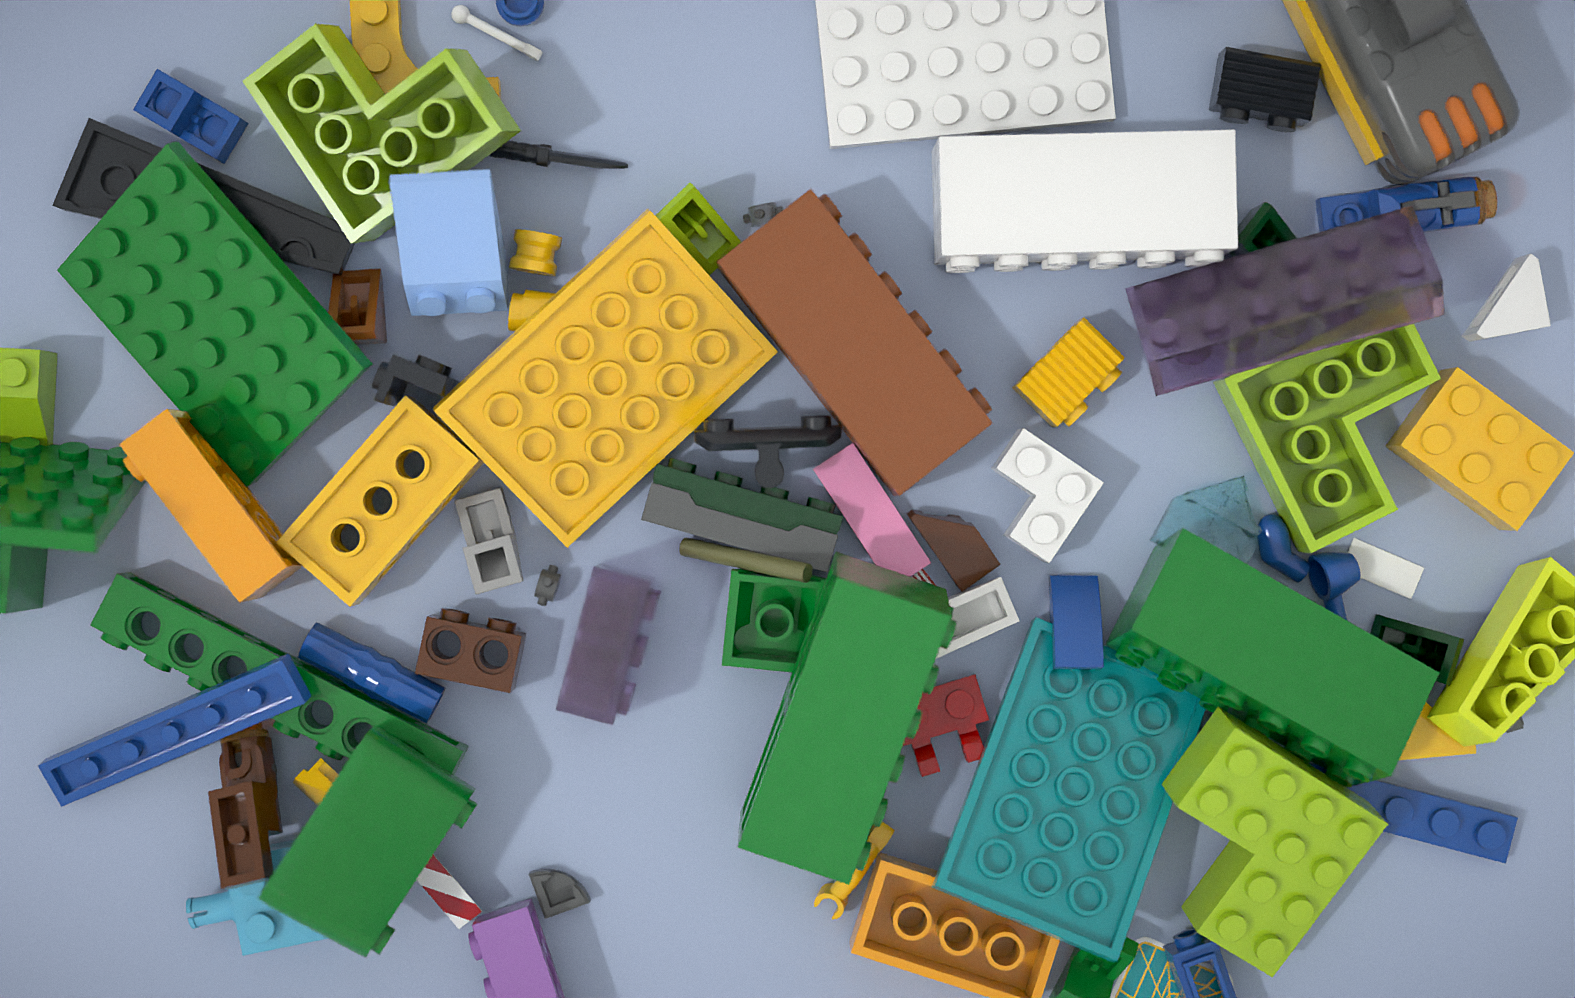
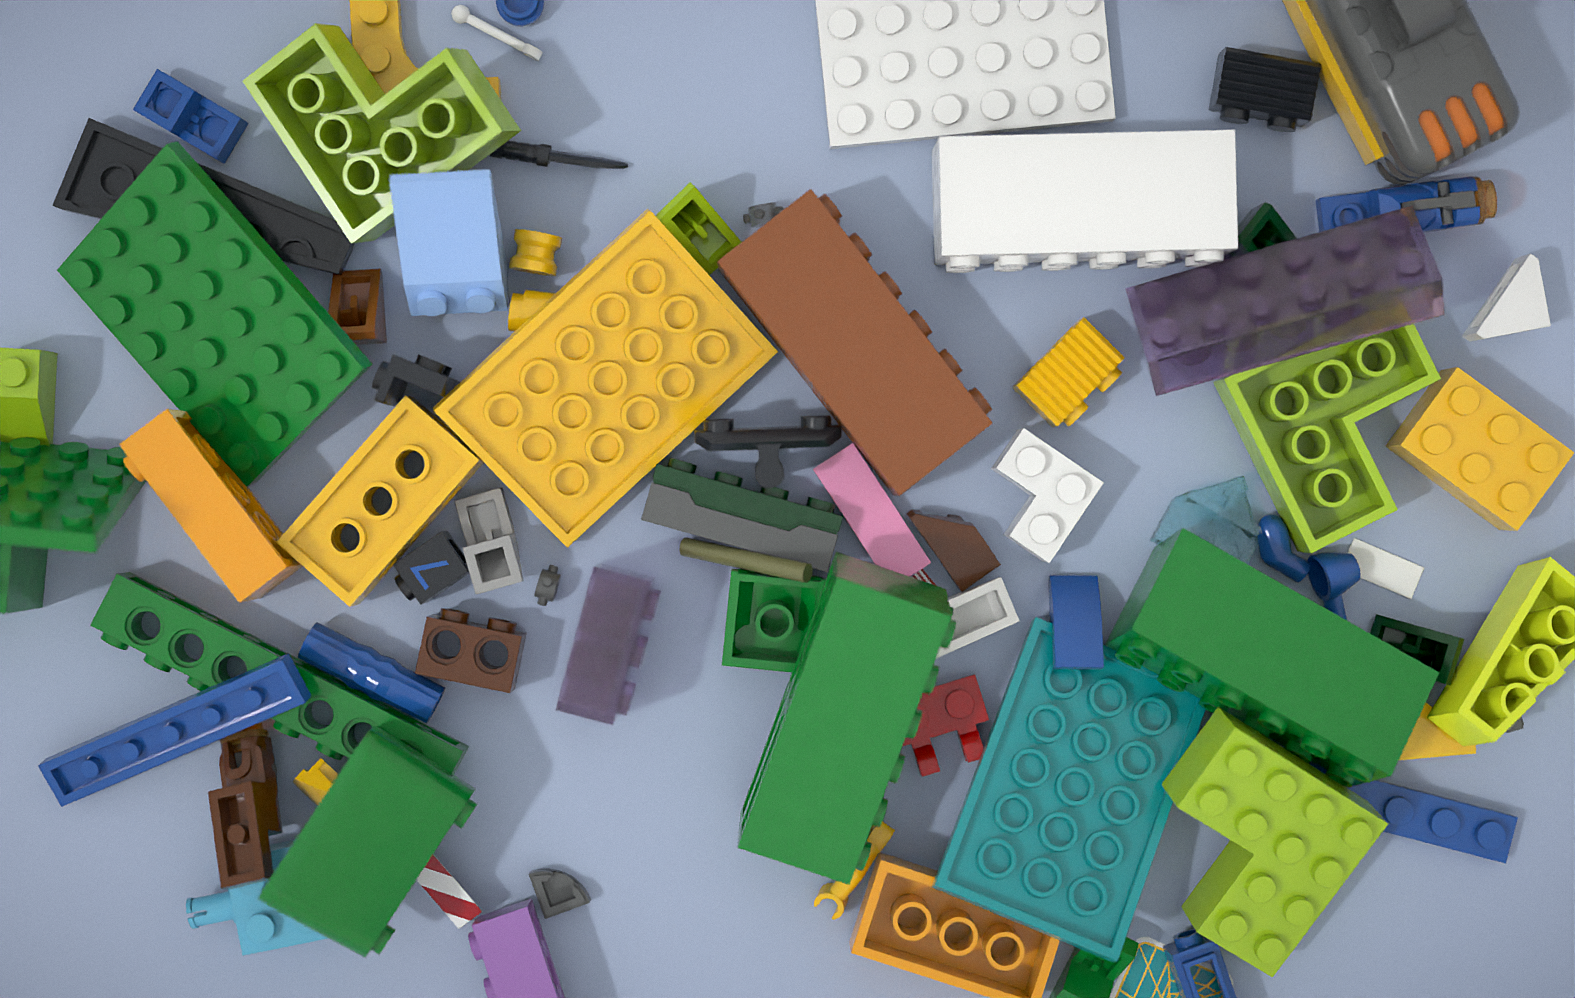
(431, 568): none -> black brick

